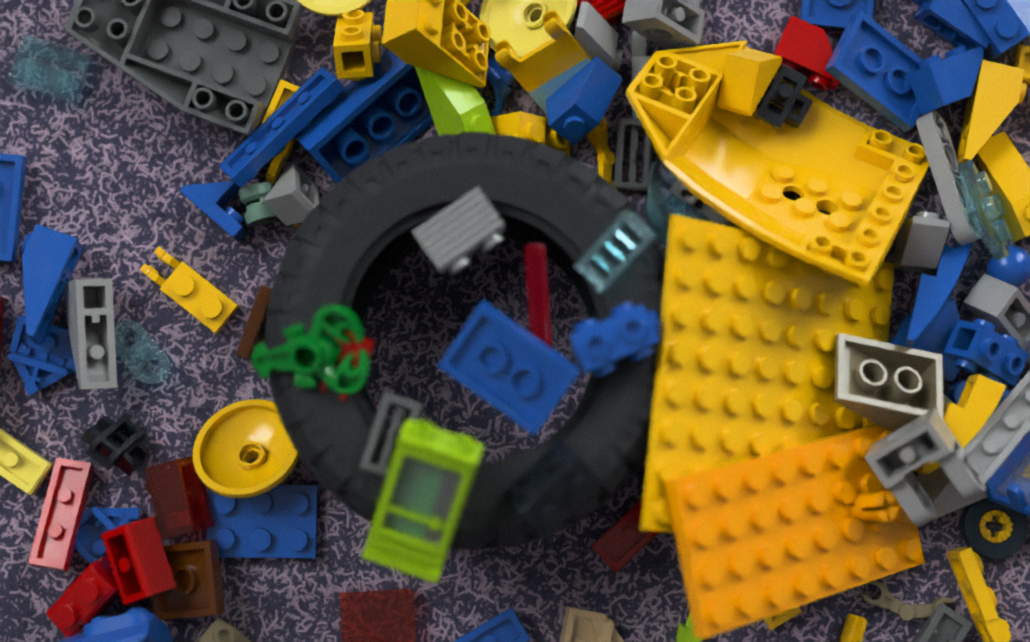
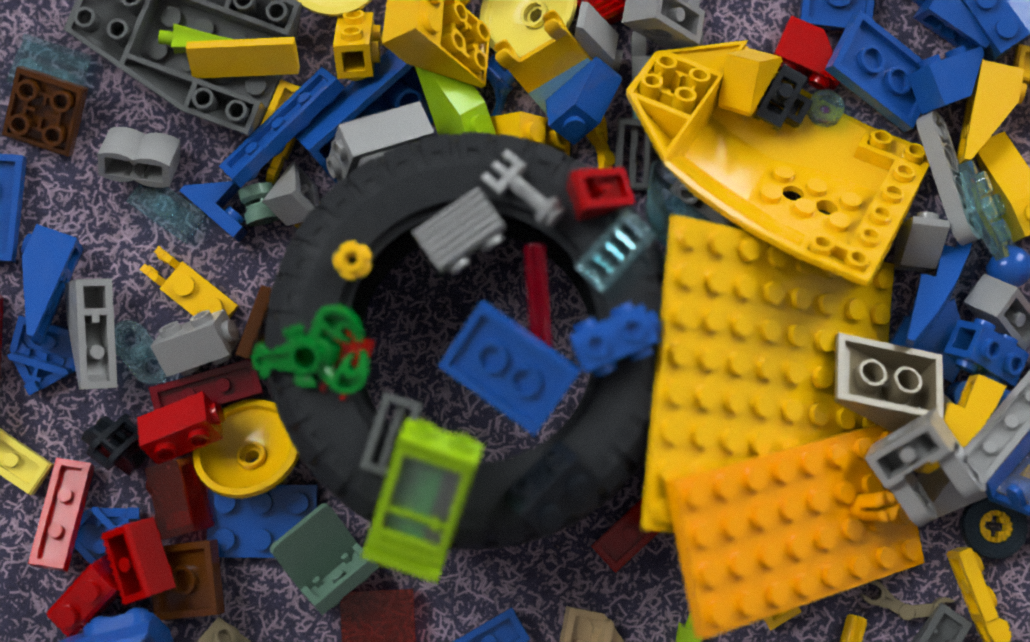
(44, 111): none -> reddish brown tile
(139, 157): none -> light grey brick
(168, 210): none -> clear light blue plate
(180, 427): none -> red brick
(181, 35): none -> lime piece
(197, 342): none -> light grey brick
(220, 384): none -> dark red plate
(243, 57): none -> yellow tile
(322, 558): none -> sand green bracket
(352, 271): none -> yellow plate
(373, 135): none -> light grey window
(548, 210): none -> light grey hinge
(598, 191): none -> red slope
(826, 108): none -> clear light blue tile

